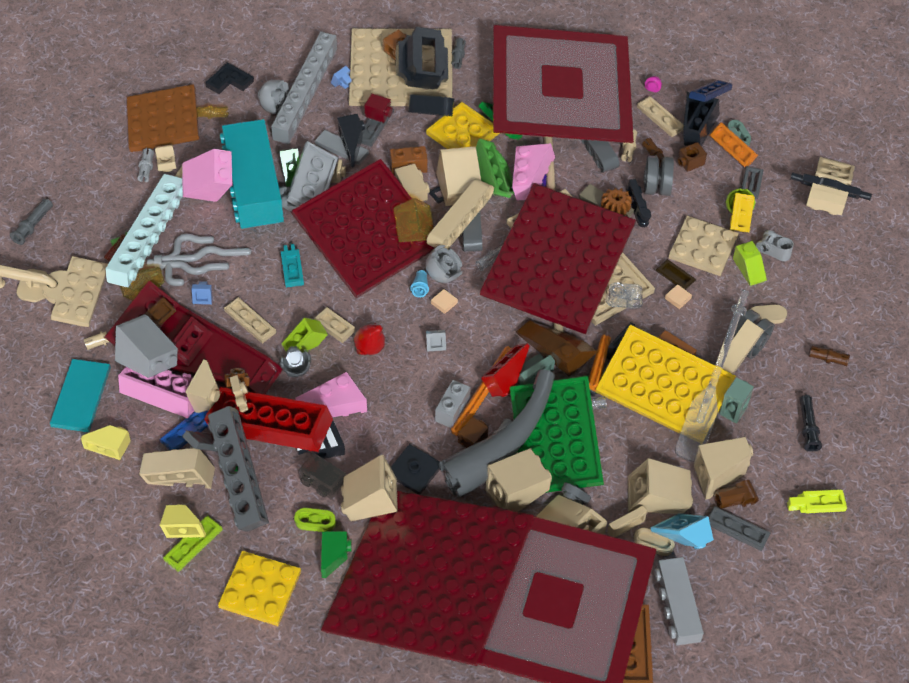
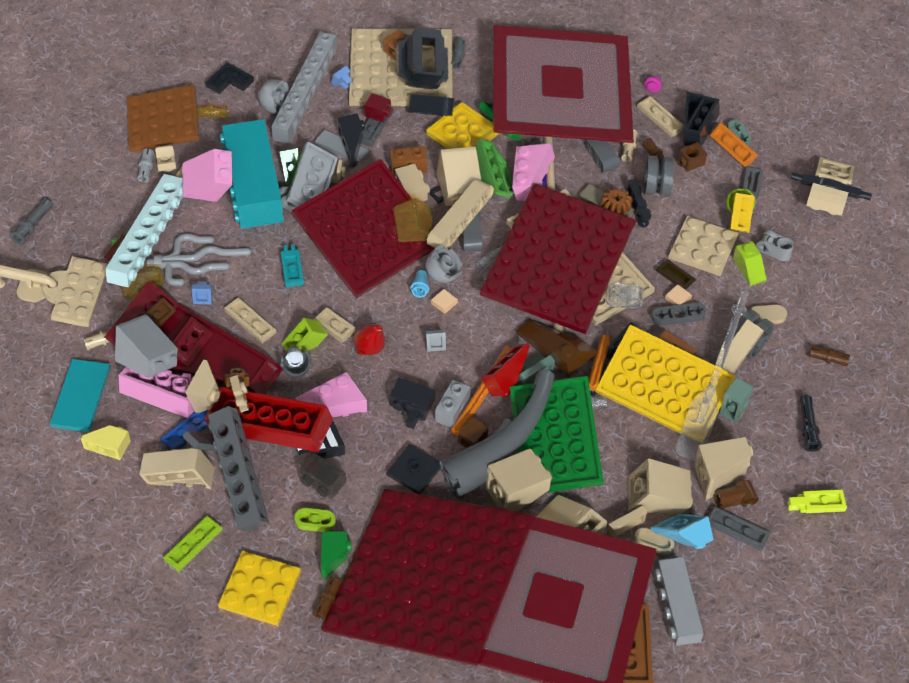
(180, 522): light yellow slope -> none
(327, 598): none -> reddish brown pin
(370, 490): tan slope -> none
(413, 399): none -> black hinge
(575, 494): dark grey plate -> none
(683, 308): none -> dark grey beam
(710, 90): dark blue tile -> none

